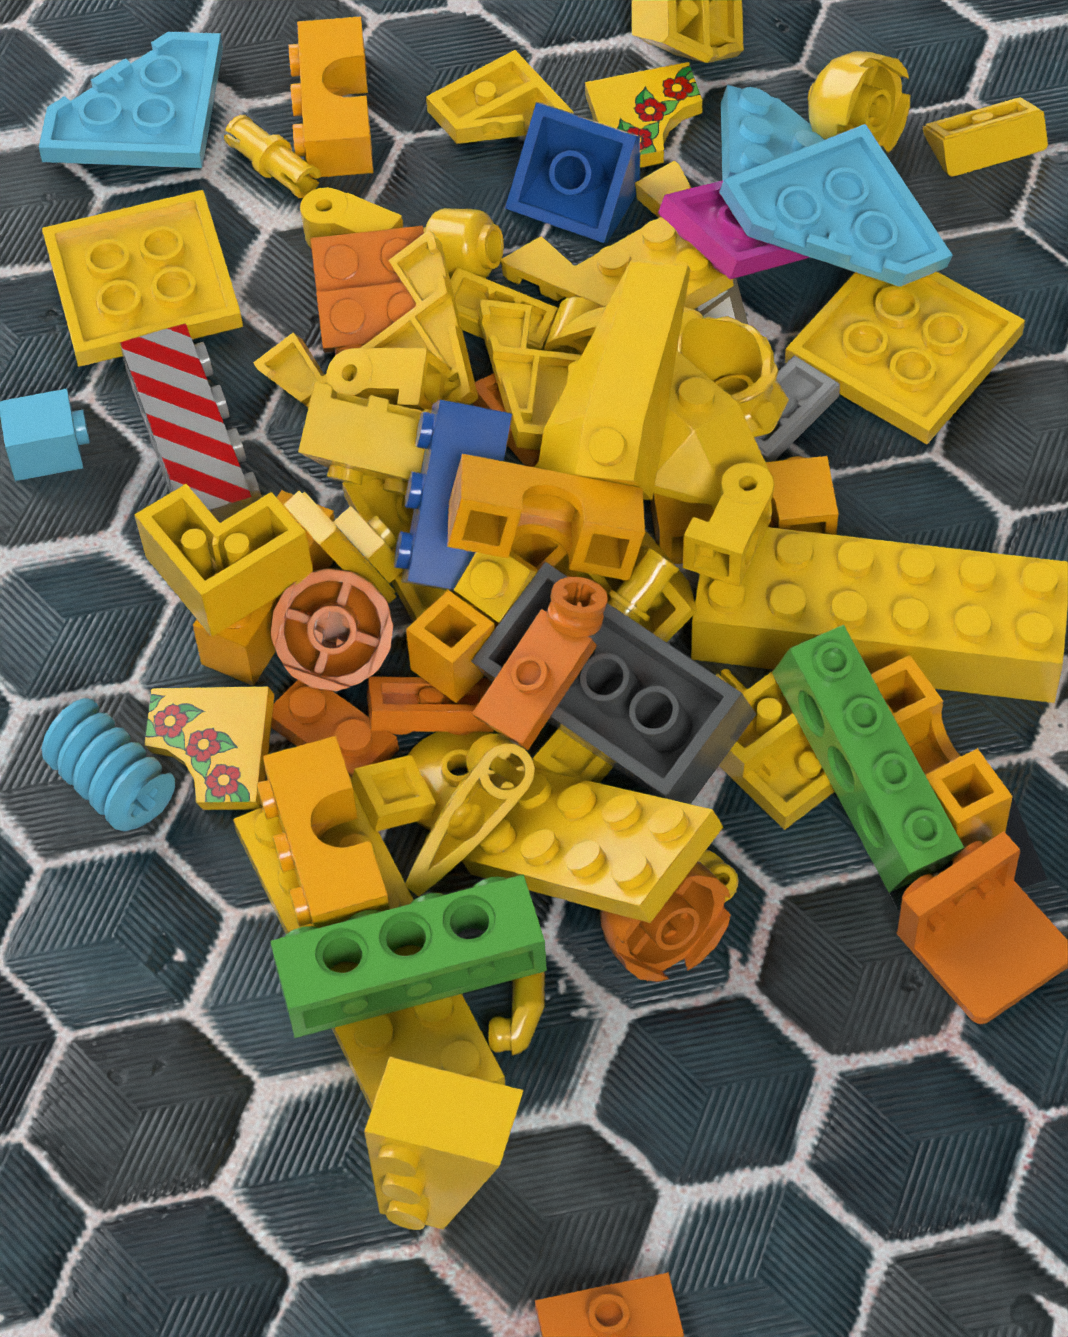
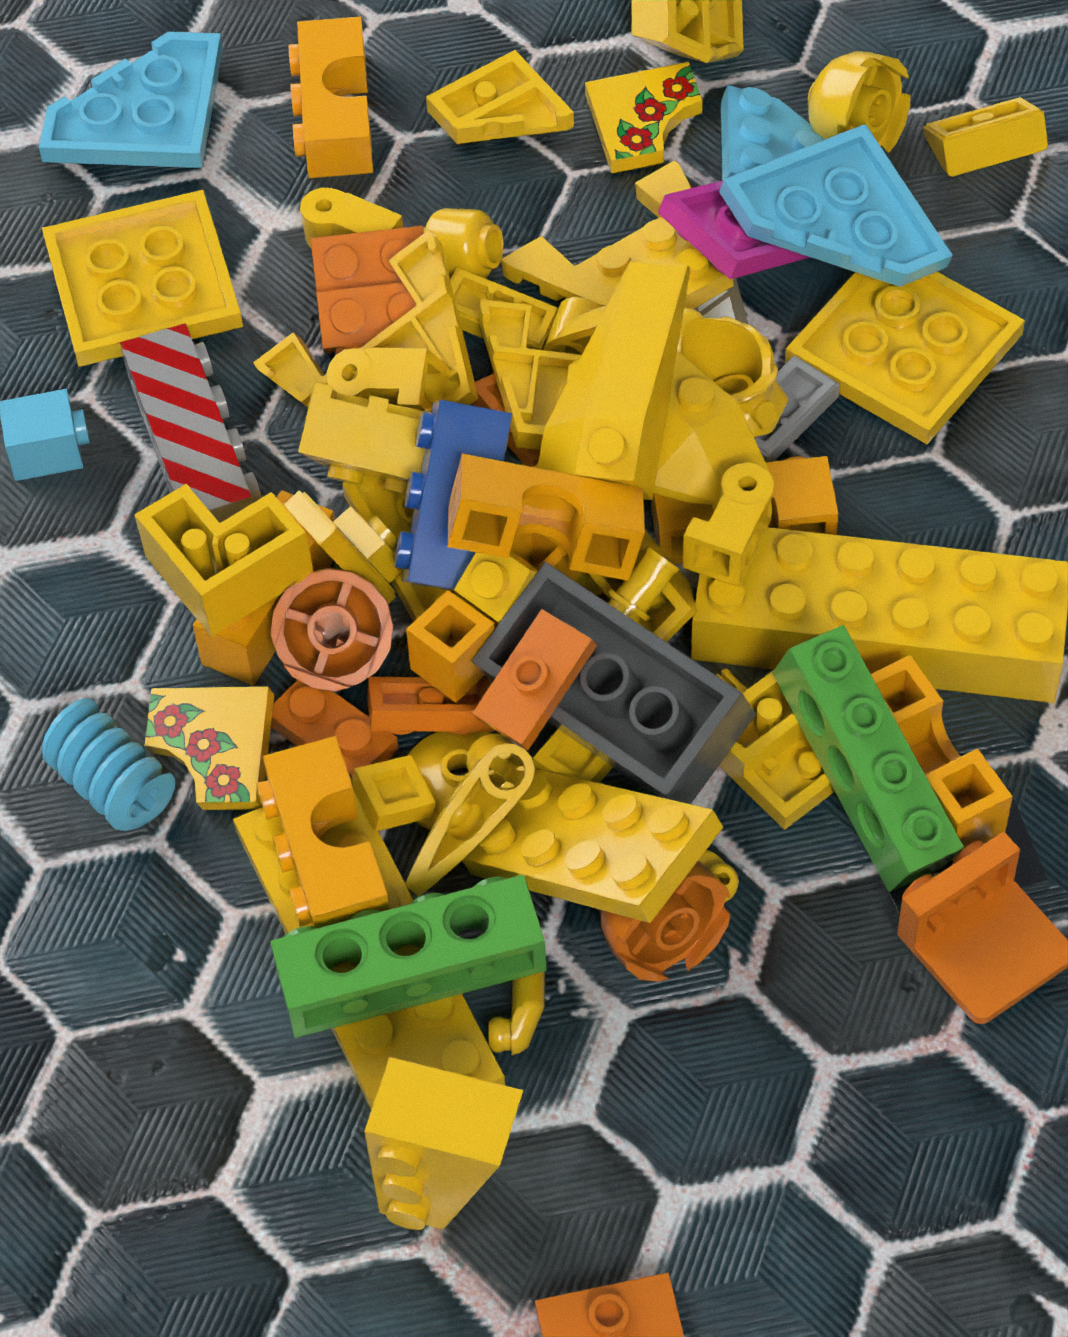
(271, 156): yellow pin -> none
(575, 173): blue slope -> none
(577, 606): orange bush -> none

